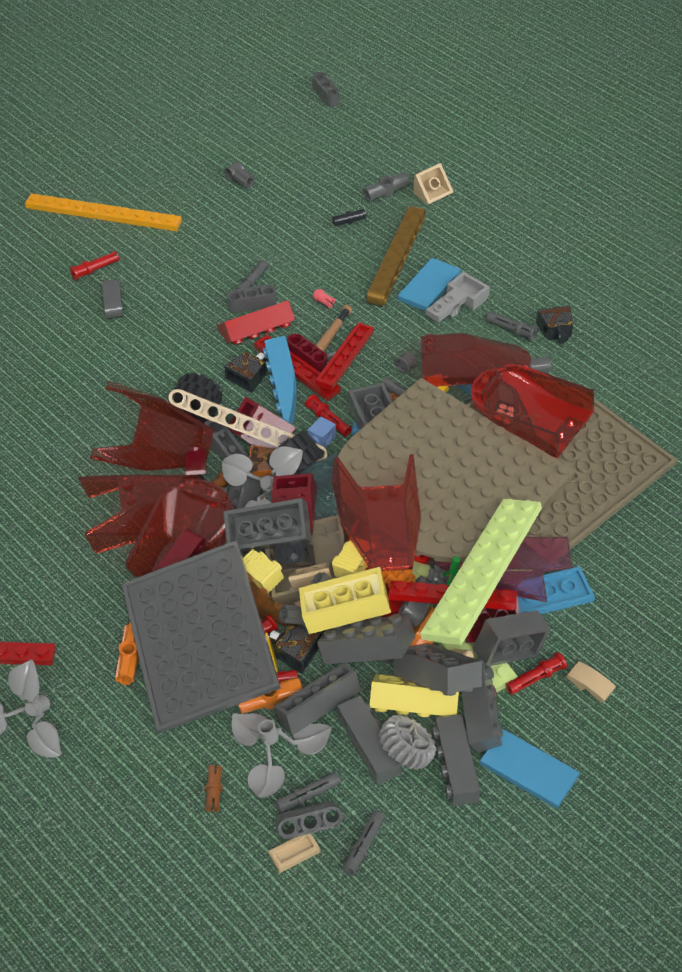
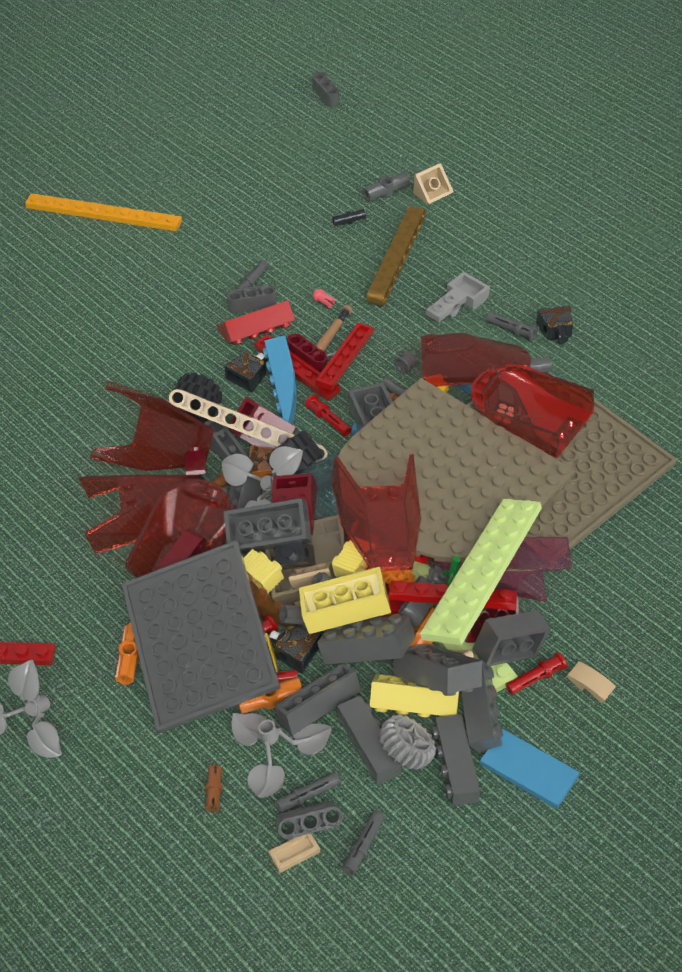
(87, 268): red pin -> none
(112, 298): dark grey beam -> none
(238, 172): dark grey piece -> none
(322, 432): medium blue brick -> none
(428, 284): dark azure tile -> none
(563, 590): dark azure tile -> none

